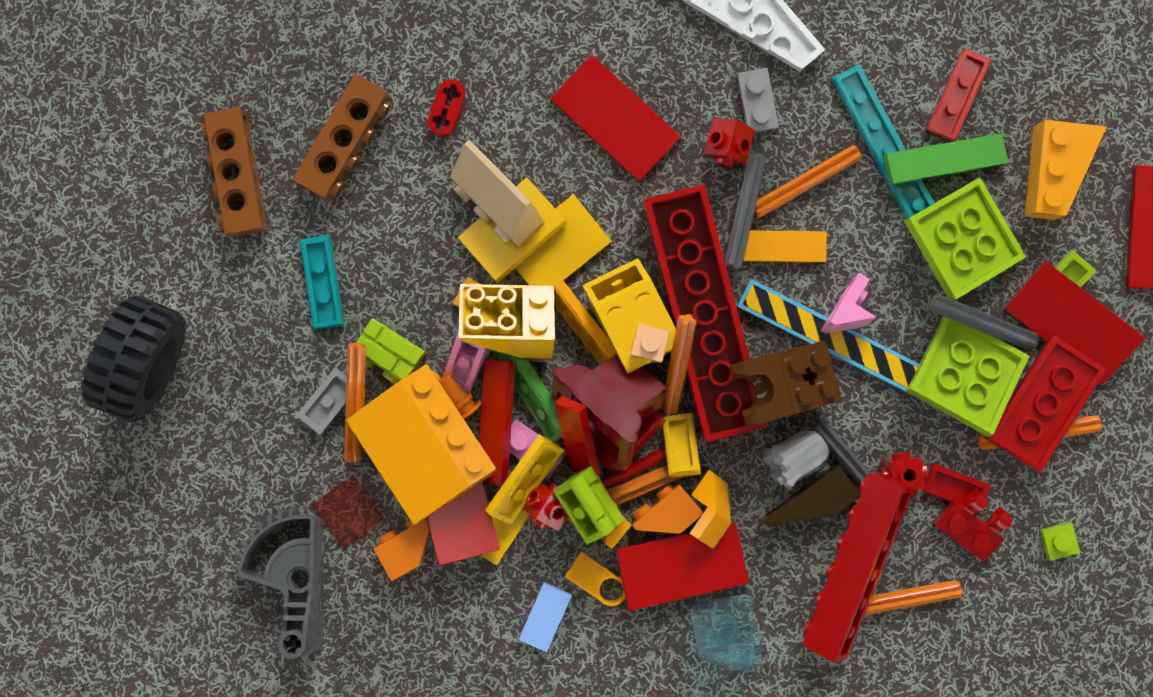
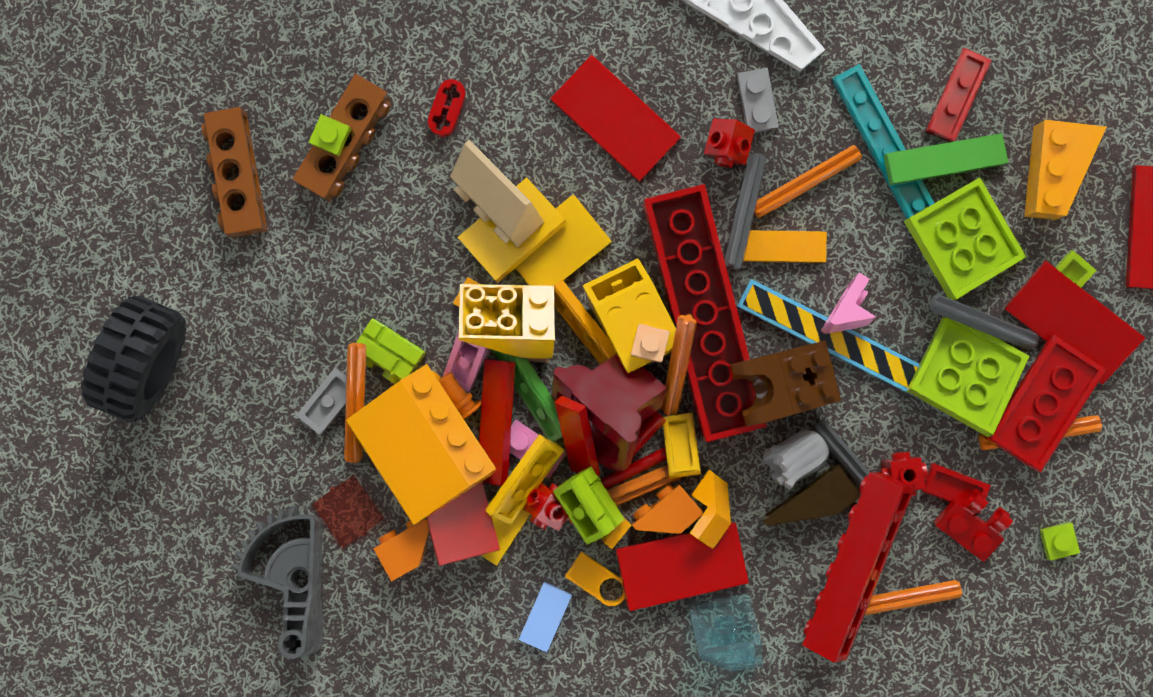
(322, 282): teal tile -> none
(330, 135): none -> lime plate

